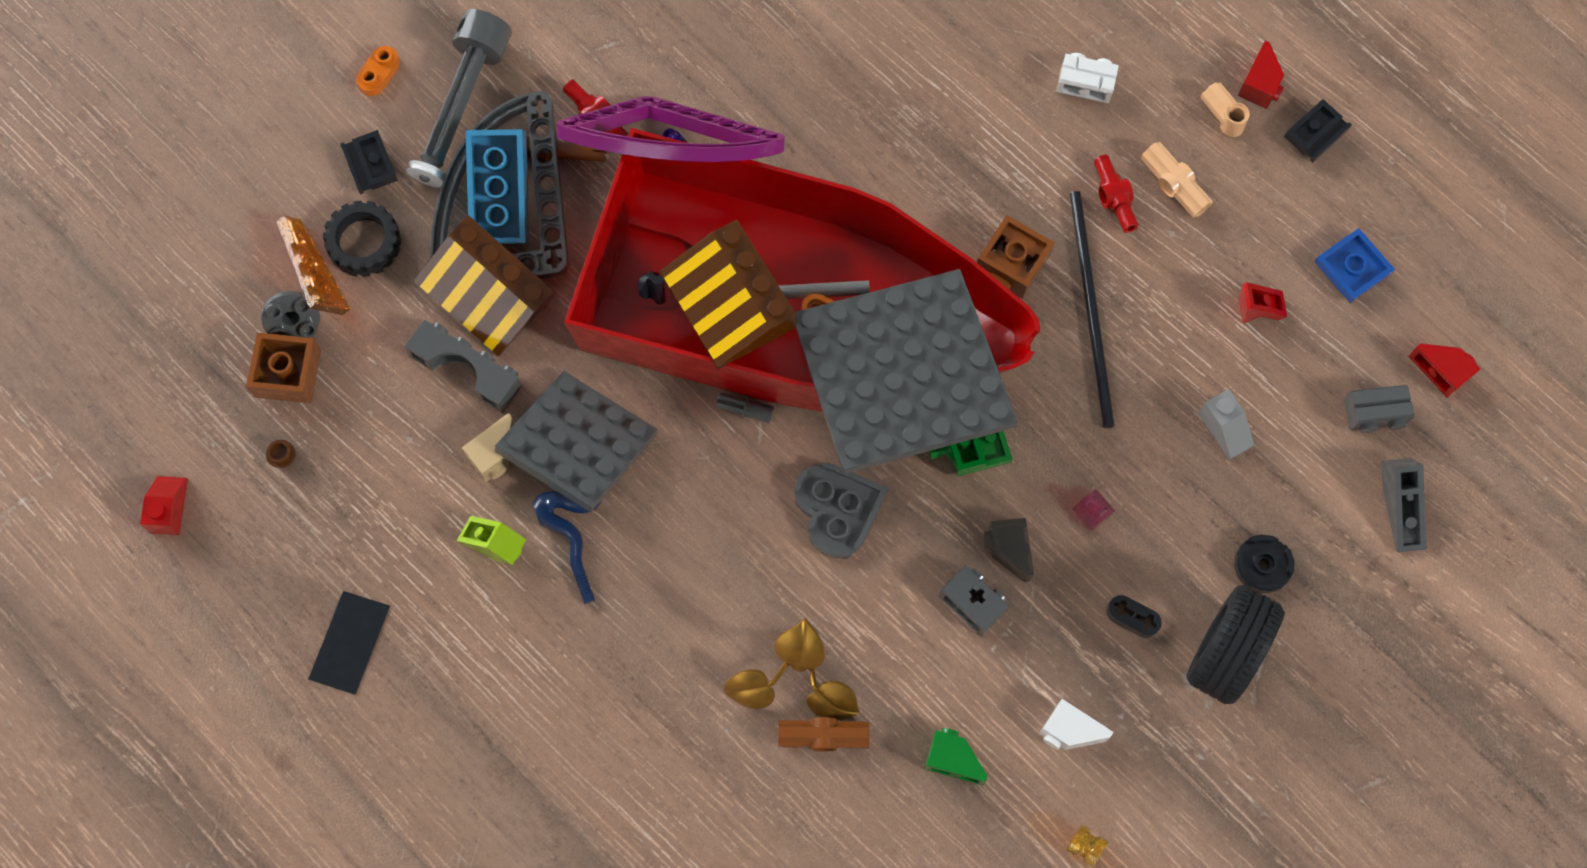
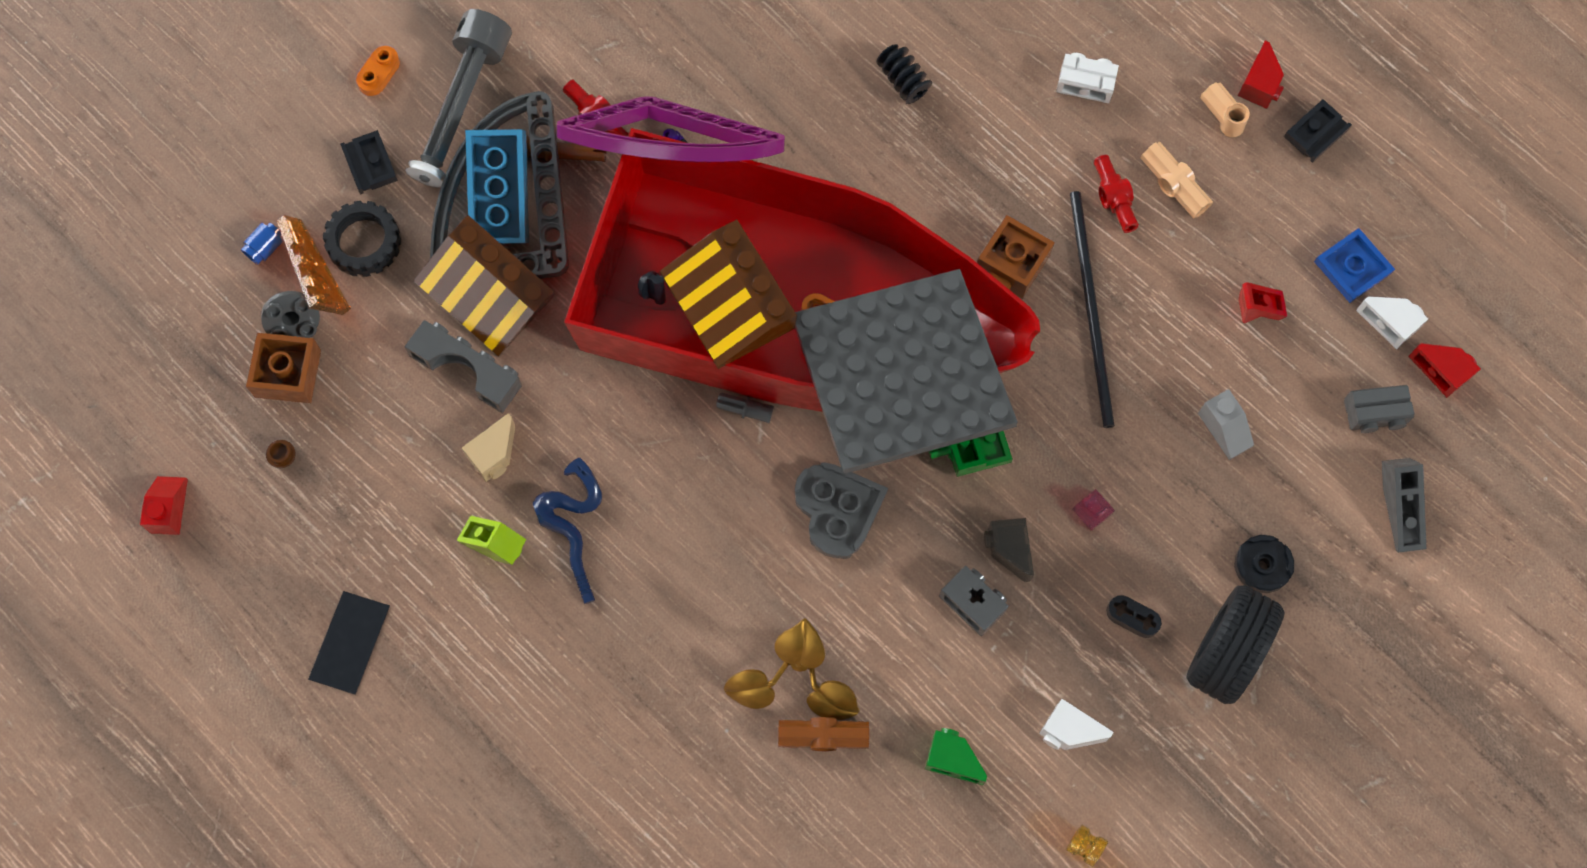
(262, 243): none -> blue brick
(576, 441): dark grey plate -> none
(832, 289): light grey piece -> none
(903, 74): none -> black piece
(1393, 318): none -> white slope

